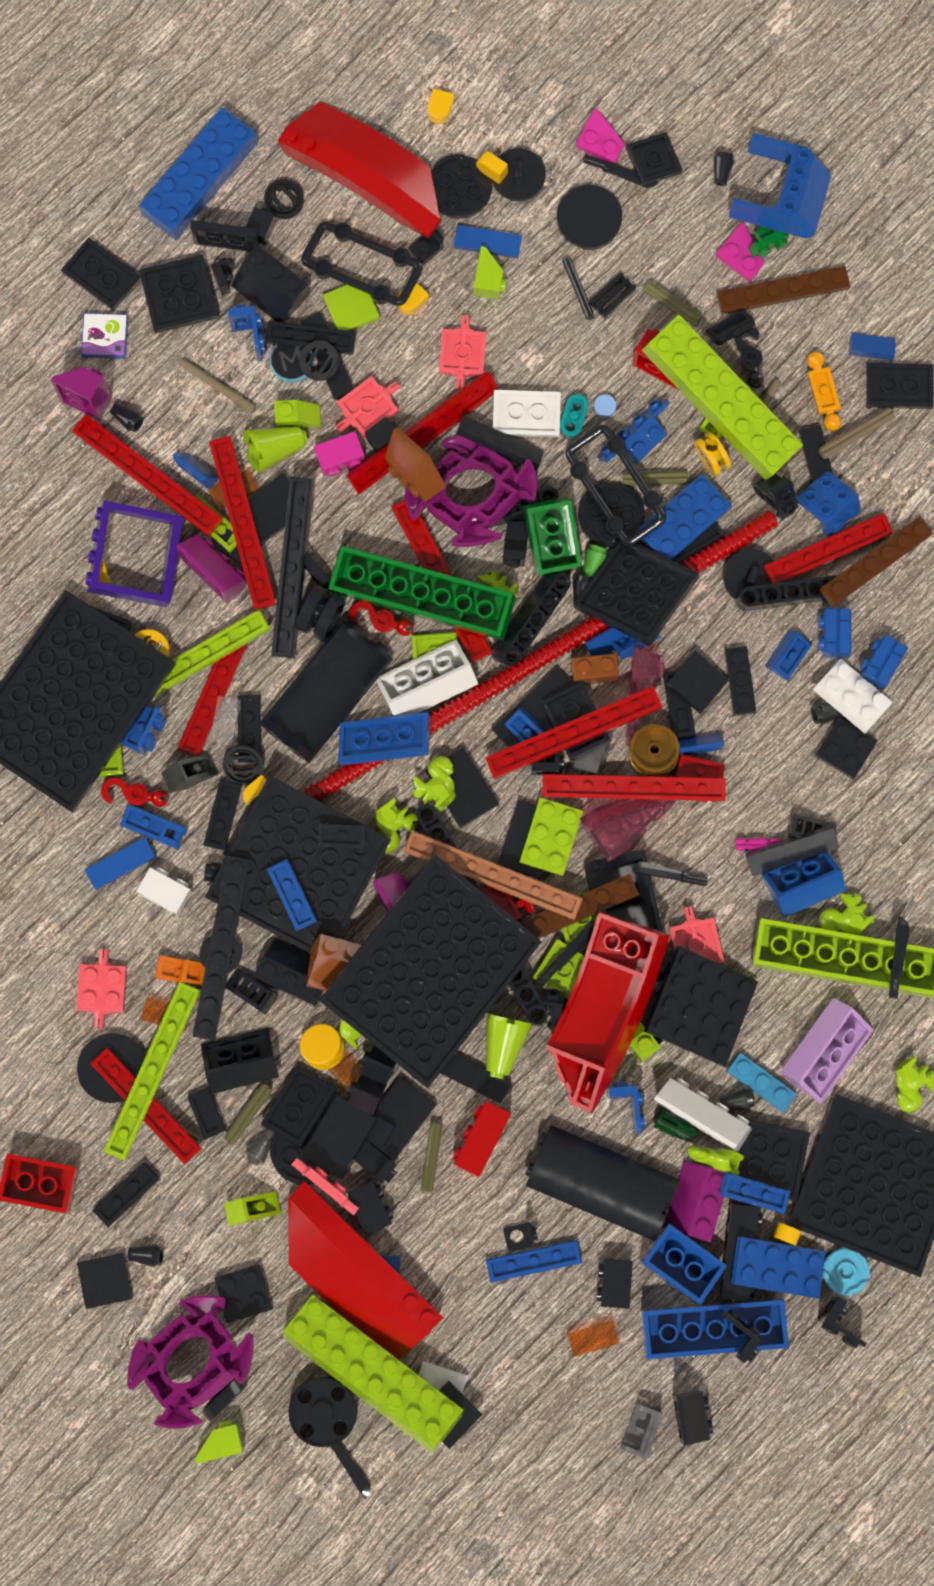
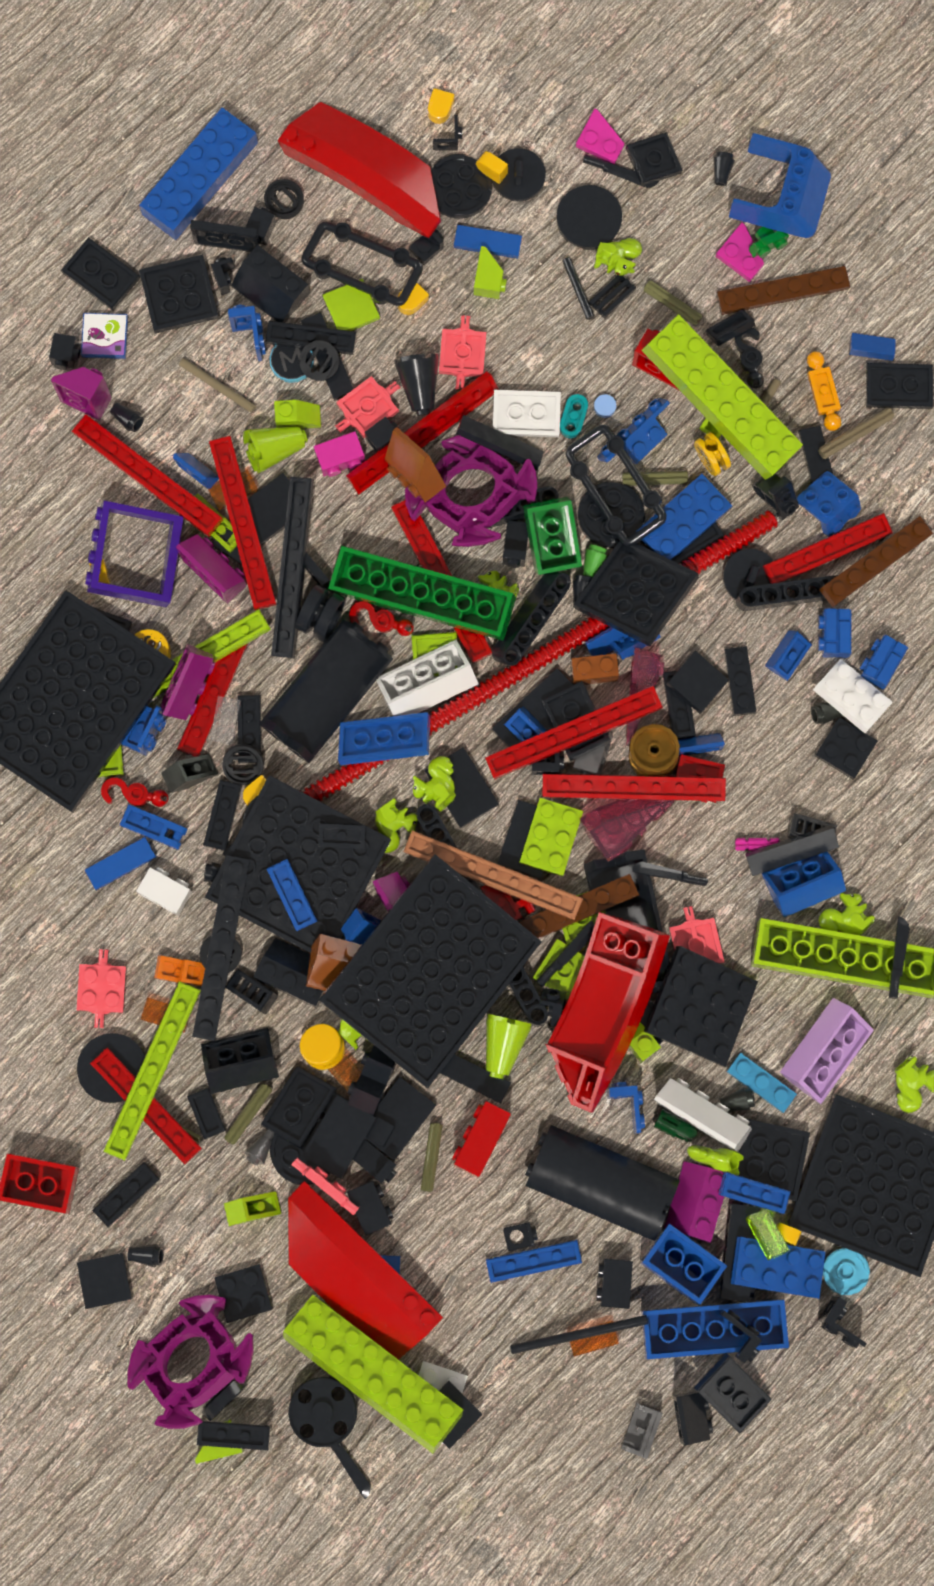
(64, 351): none -> black brick
(187, 683): none -> magenta slope
(233, 1435): none -> black tile
(359, 926): none -> blue slope
(419, 381): none -> black cone
(453, 143): none -> black bracket
(579, 1334): none -> black piece
(616, 255): none -> lime animal
(732, 1393): none -> black tile
(767, 1234): none -> clear neon green tile

